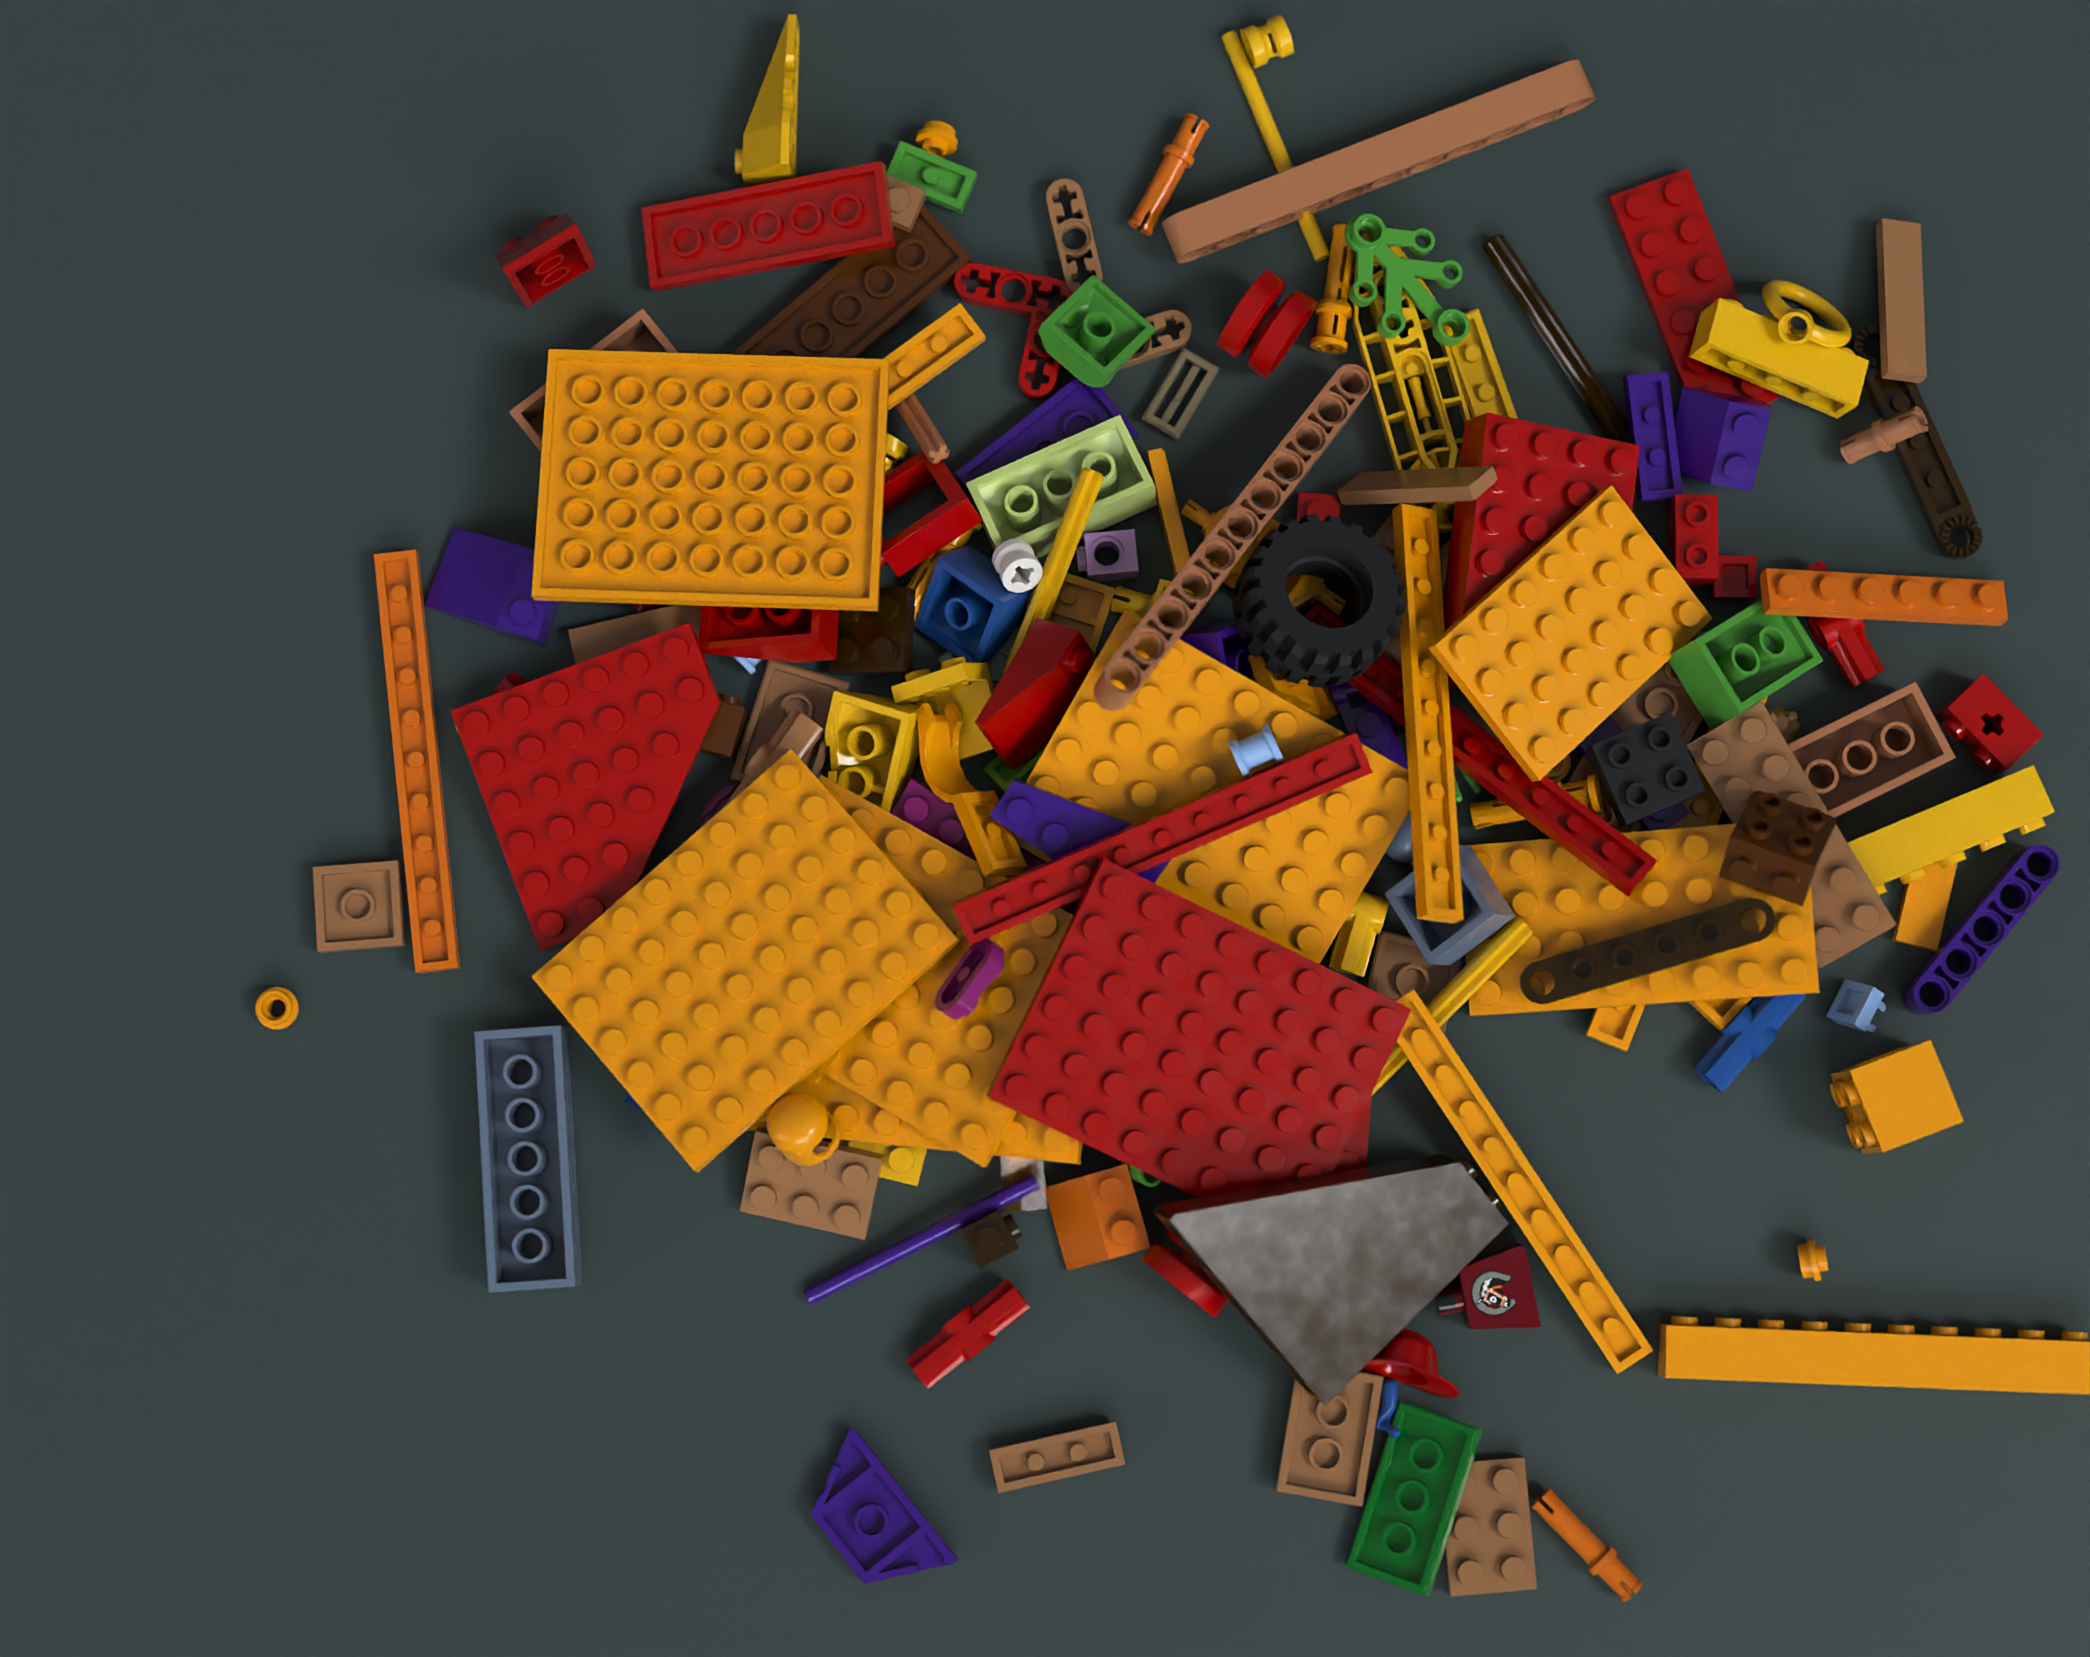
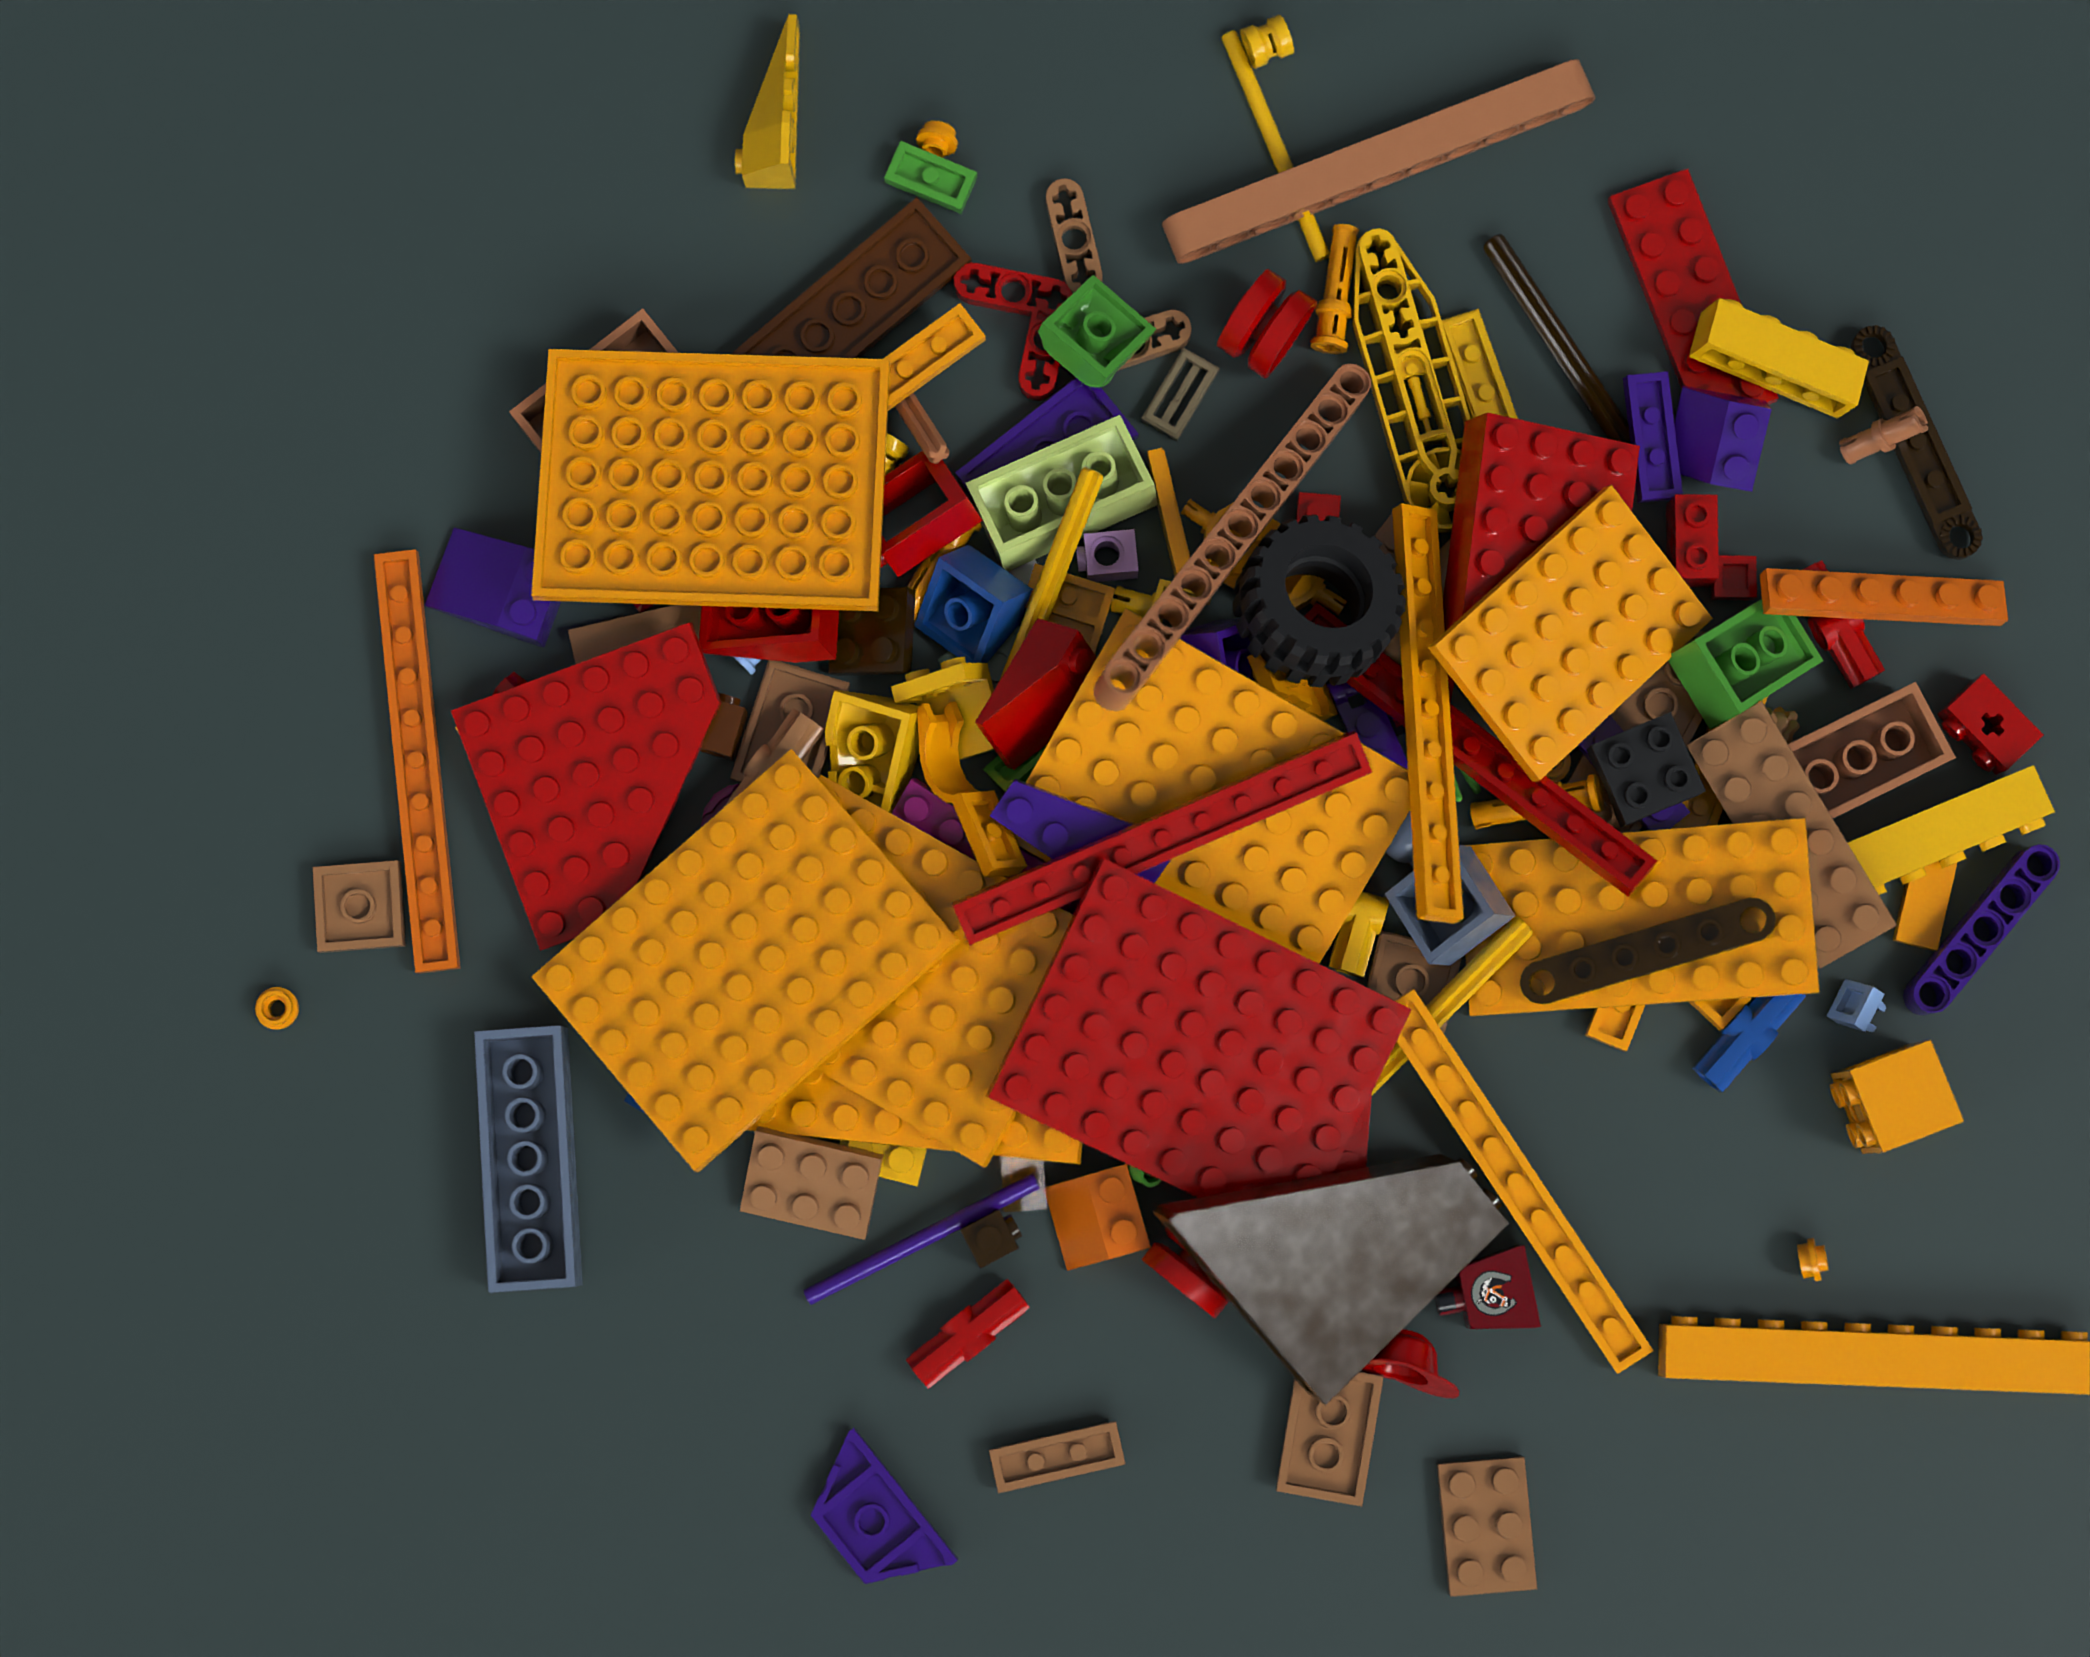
(545, 259): red slope -> none
(768, 226): red plate -> none
(798, 1126): light orange helmet -> none
(904, 202): medium nougat bracket -> none
(969, 979): magenta plate -> none
(1017, 565): white wheel -> none
(1176, 159): orange pin -> none
(1255, 750): light blue bush -> none
(1388, 1407): blue piece -> none
(1401, 275): bright green plant -> none
(1414, 1498): green tile -> none
(1418, 485): medium nougat tile -> none
(1587, 1545): orange pin -> none
(1771, 296): yellow piece -> none
(1777, 846): reddish brown bracket -> none
(1901, 301): medium nougat tile -> none

